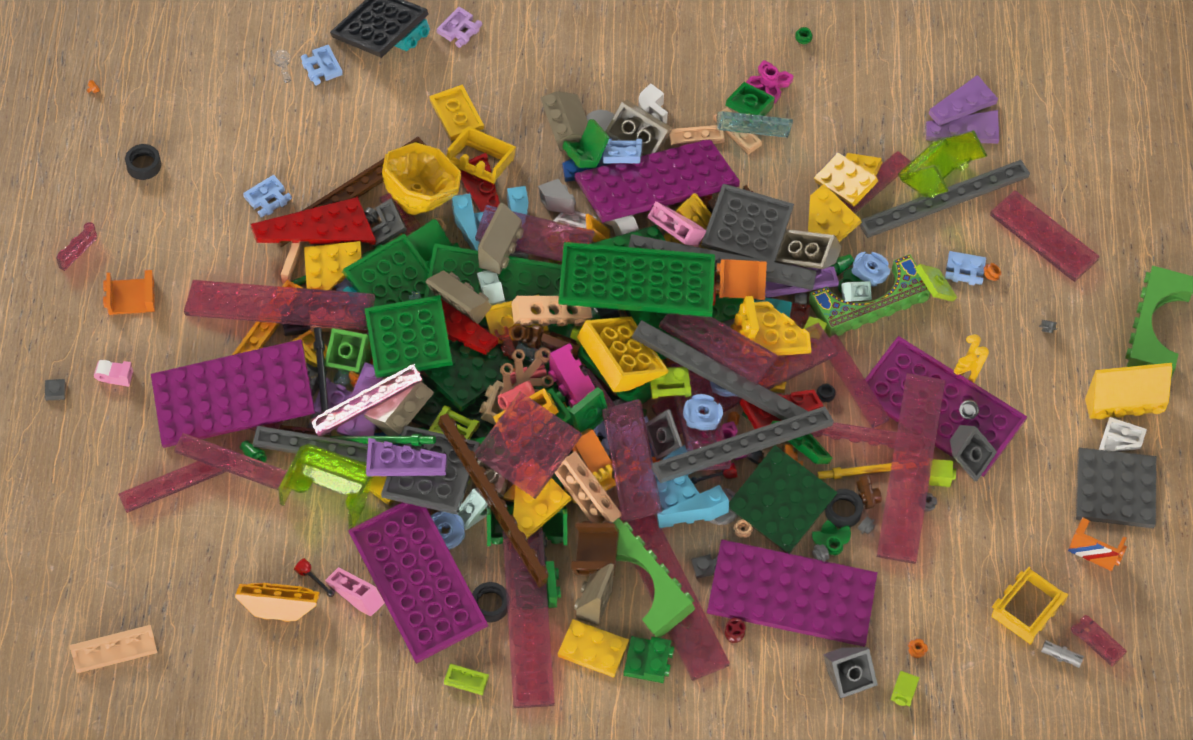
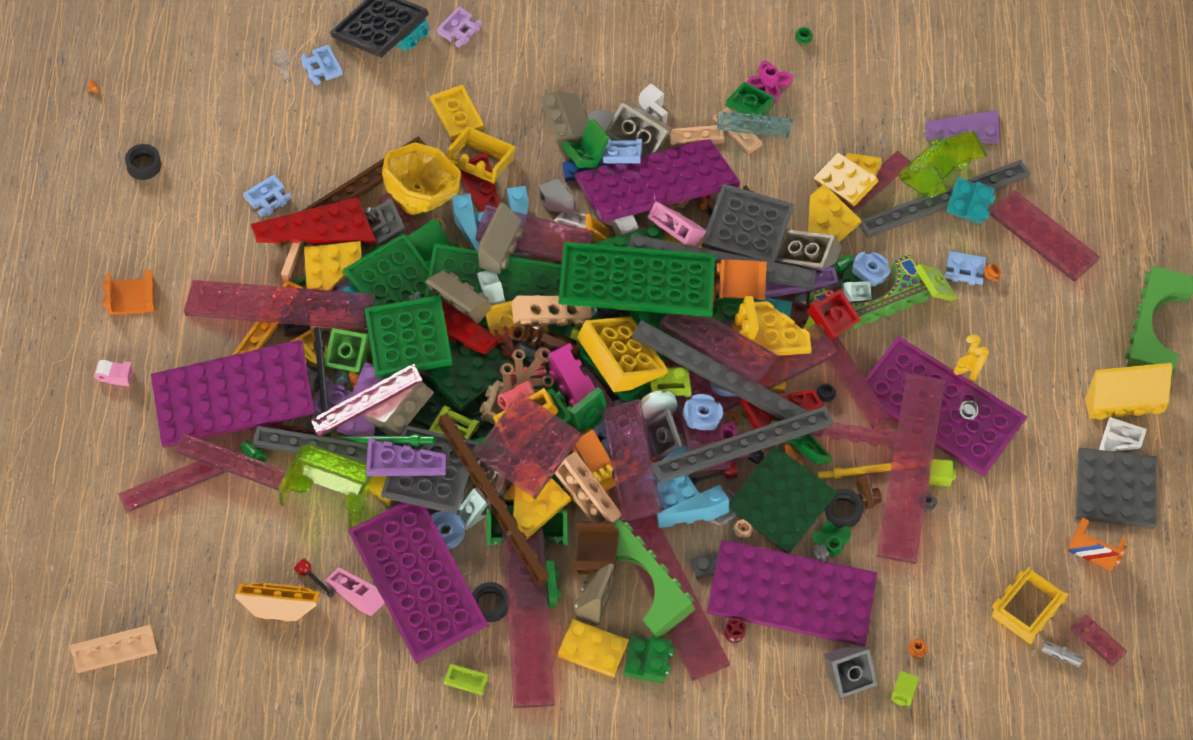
(55, 389): dark grey plate -> none
(77, 246): clear pink plate -> none
(657, 403): none -> light aqua tile
(695, 211): yellow plate -> none
(833, 313): none -> red plate
(866, 525): dark grey plate -> none
(964, 101): medium lavender wing -> none
(970, 201): none -> teal plate
(971, 450): dark grey slope -> none
(1048, 326): dark grey plate -> none

